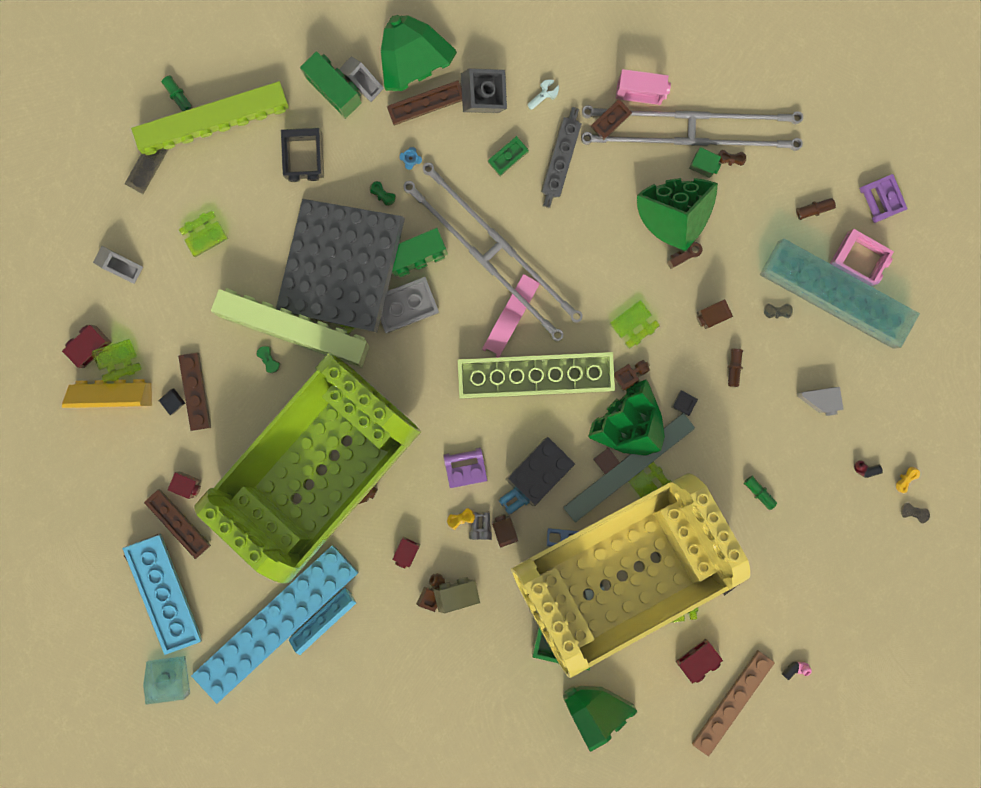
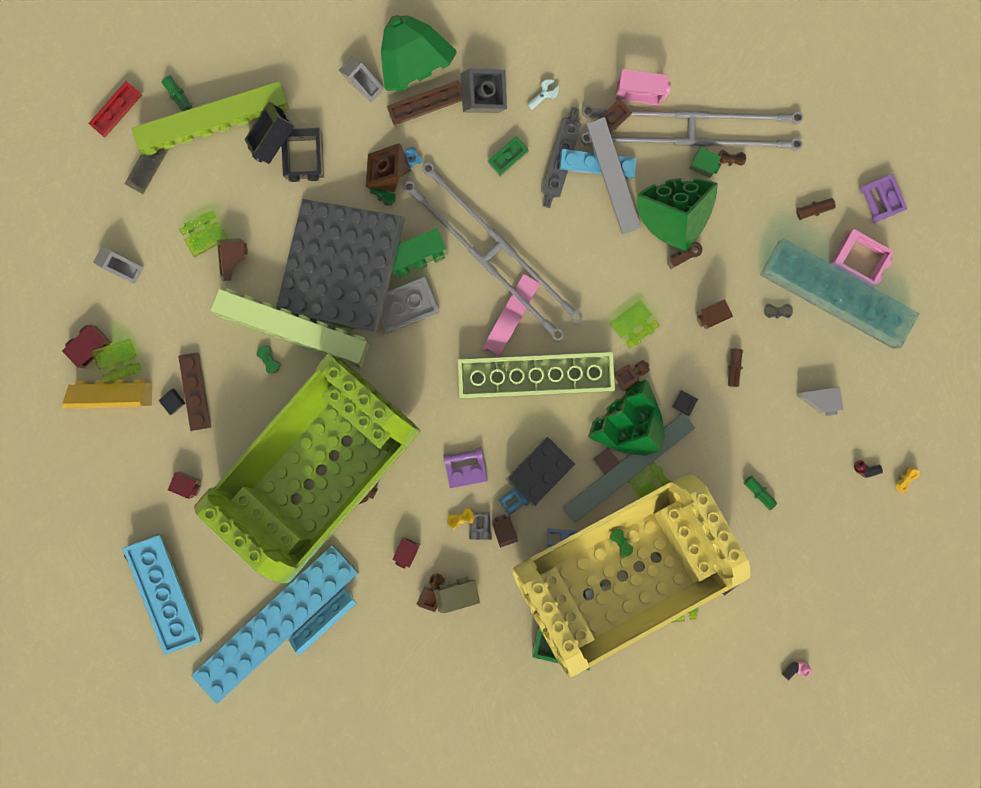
(115, 109): none -> red plate
(166, 680): clear light blue slope -> none
(177, 524): reddish brown plate -> none
(229, 254): none -> reddish brown arch
(268, 133): none -> black window
(331, 84): green brick -> none
(386, 168): none -> reddish brown slope
(587, 163): none -> medium azure plate
(597, 713): green brick -> none
(613, 175): none -> light grey tile
(625, 548): none -> green piece
(699, 661): dark red brick -> none
(733, 703): medium nougat plate -> none
(921, 514): clear smoke piece -> none

